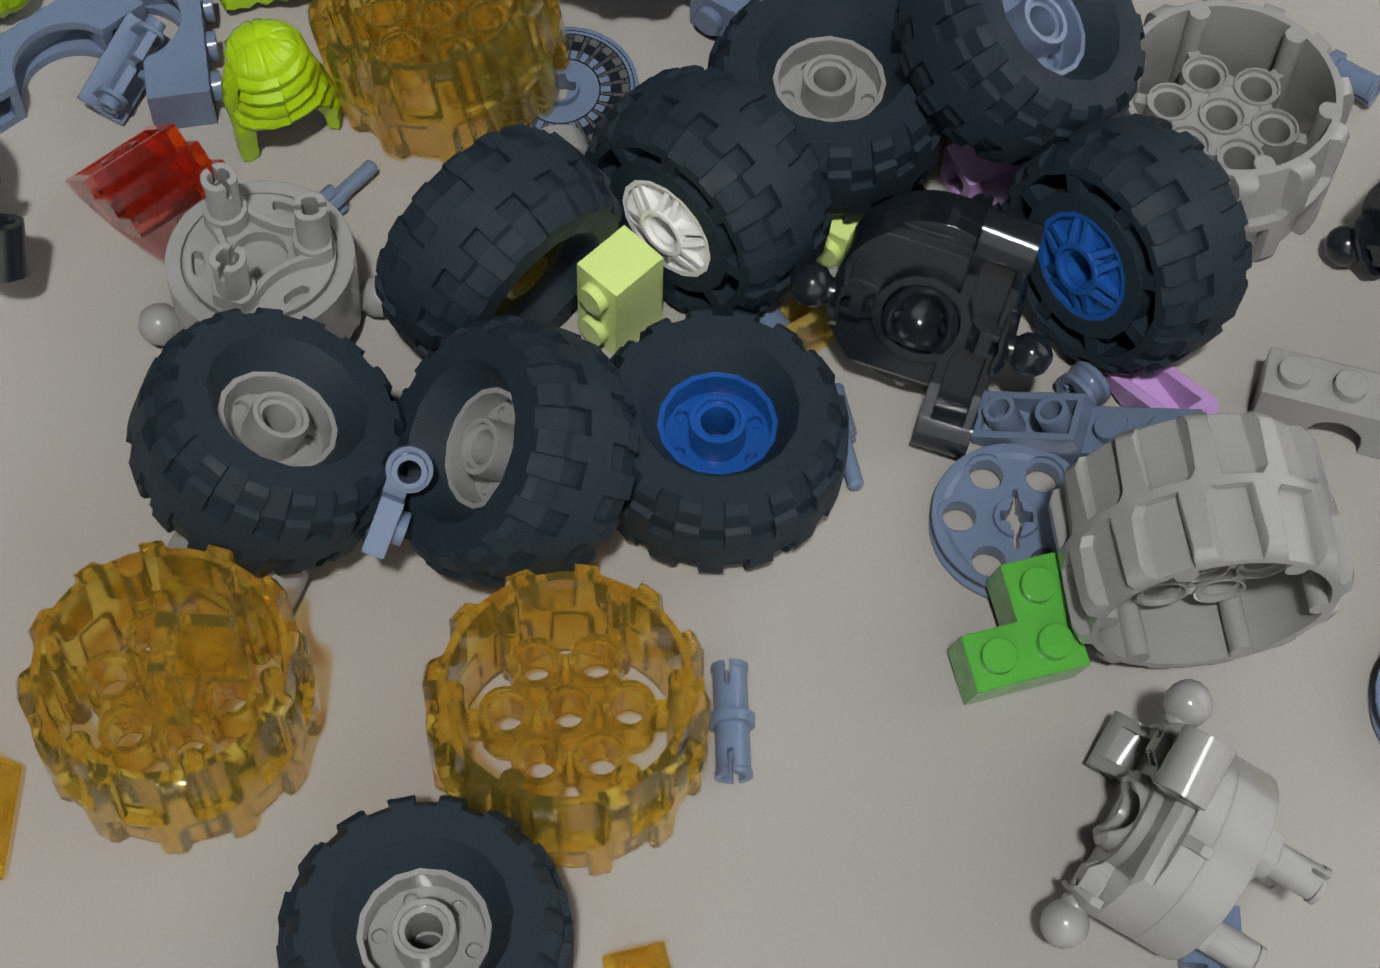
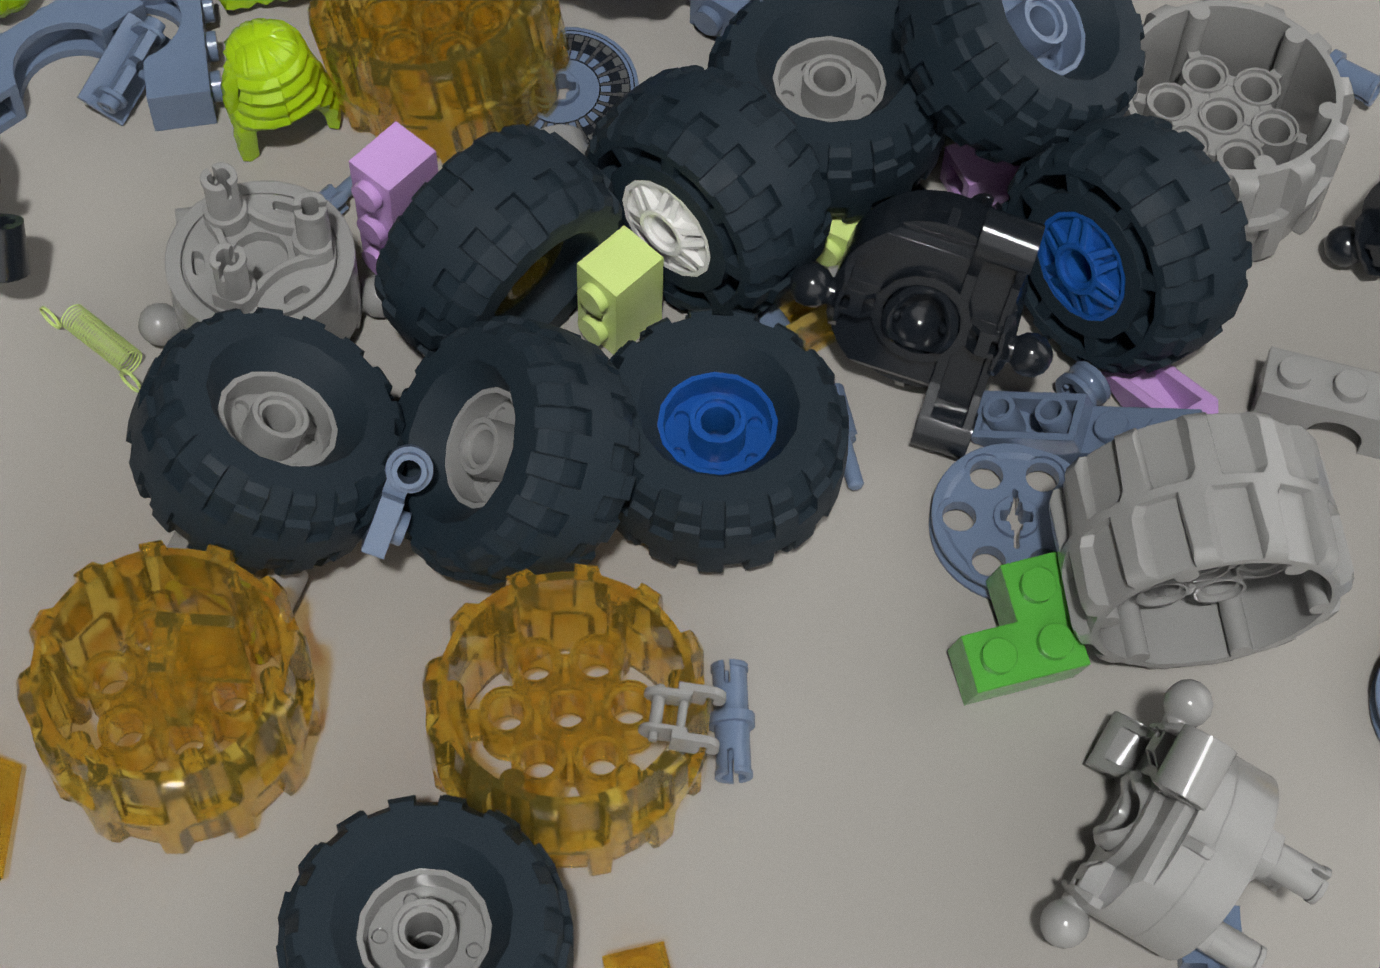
(115, 355): none -> yellowish green piece
(144, 180): clear red slope -> none
(384, 181): none -> lavender arch
(677, 734): none -> light grey piece

